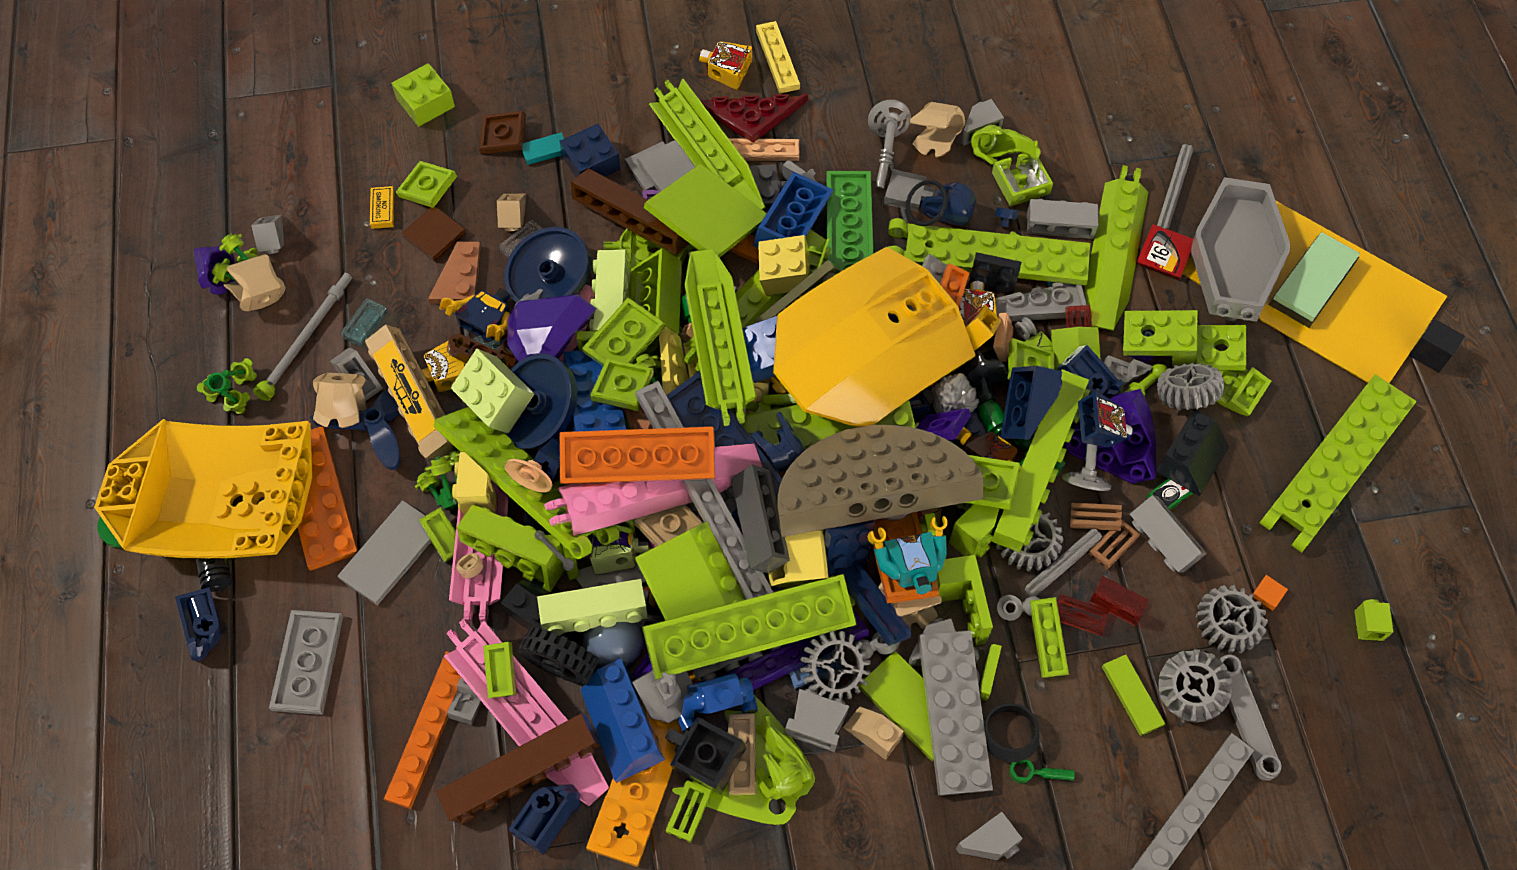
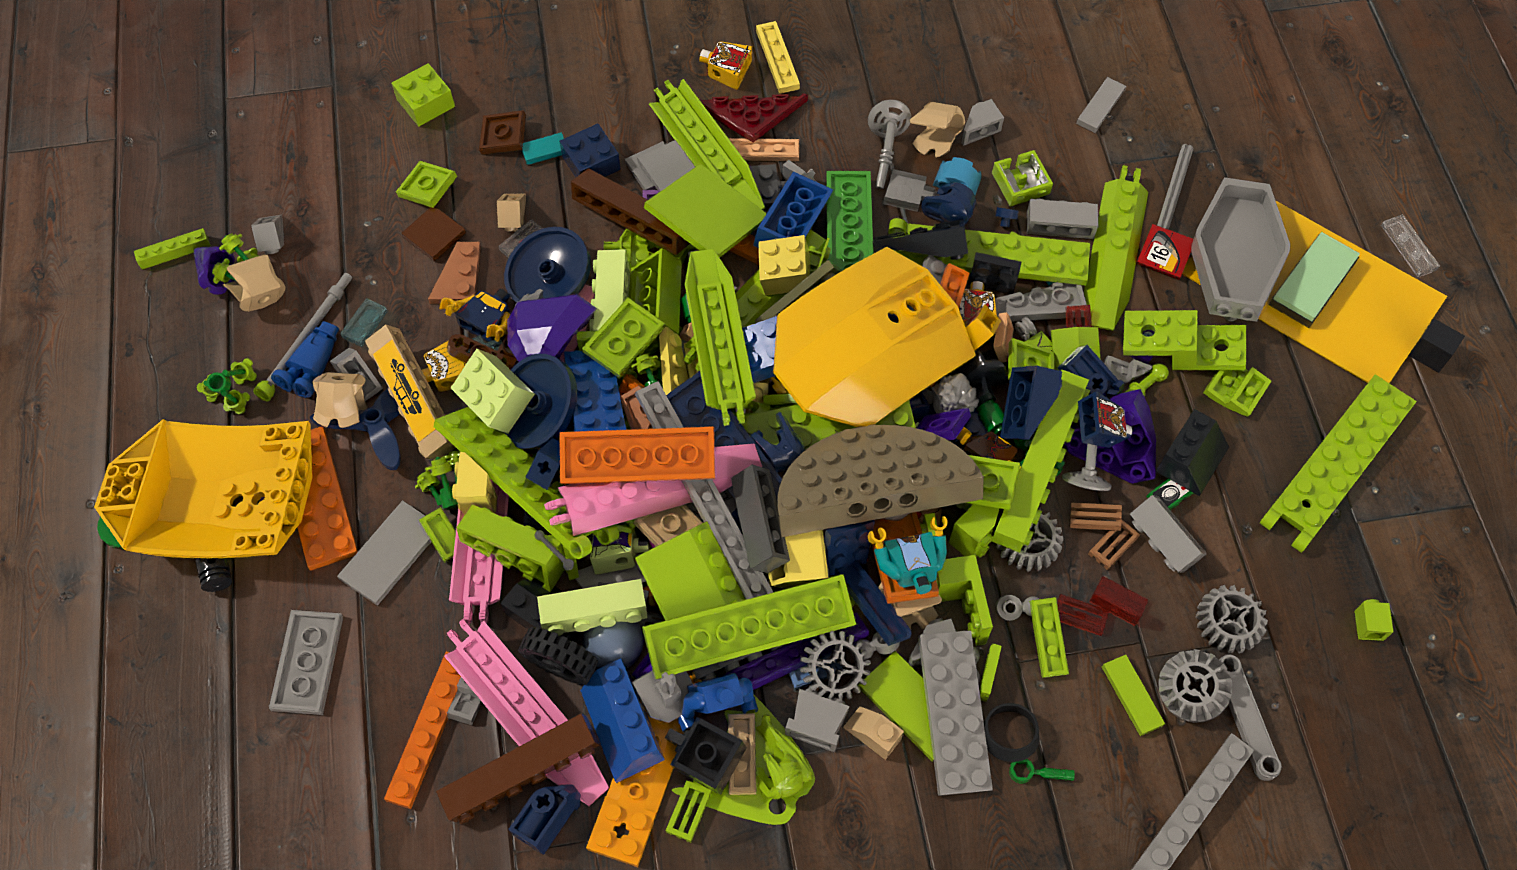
(171, 248): none -> lime piece
(196, 614): dark blue piece -> none
(309, 359): none -> blue piece
(382, 207): yellow tile -> none
(470, 565): tan tile -> none
(499, 670): lime tile -> none
(528, 474): light nougat dish -> none
(619, 383): lime tile -> none
(913, 190): black tyre -> none
(943, 240): none -> black wedge
(958, 171): none -> dark azure cylinder
(992, 840): light grey slope -> none
(995, 142): lime hair -> none
(1065, 561): light grey axle -> none
(1101, 104): none -> light grey tile
(1190, 386): light grey gear -> none
(1269, 592): orange tile -> none
(1410, 245): none -> clear tile

